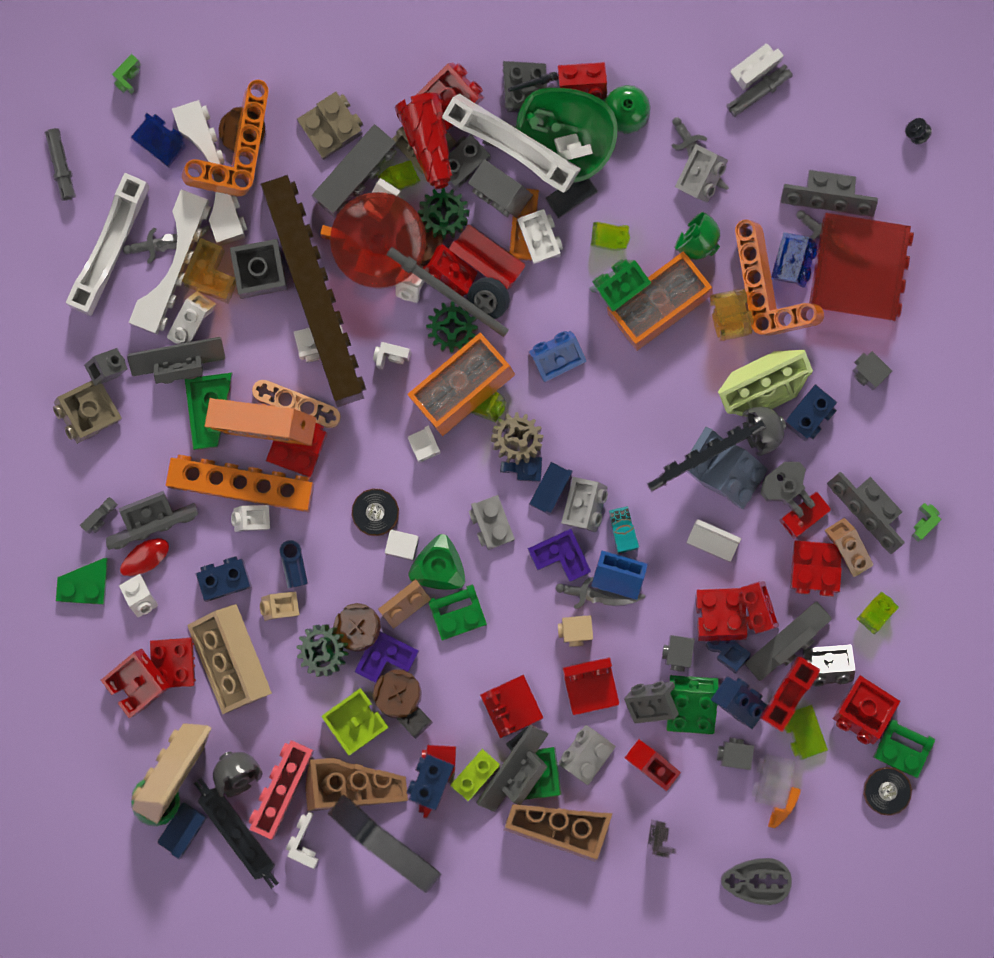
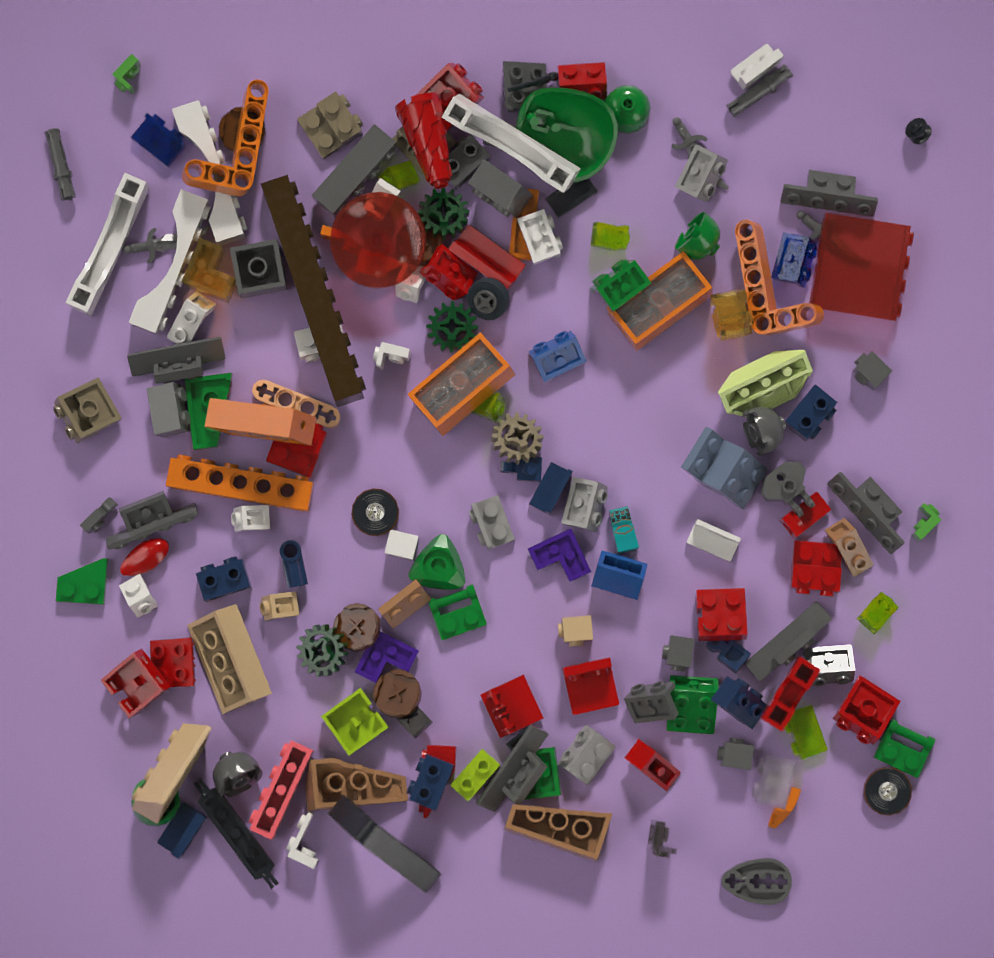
(106, 366): dark grey brick -> none
(168, 409): none -> dark grey brick
(409, 265): dark grey bar -> none
(424, 444): white panel -> none
(571, 148): white bracket -> none
(595, 595): piece -> none
(696, 458): black plate -> none
(759, 607): red plate -> none

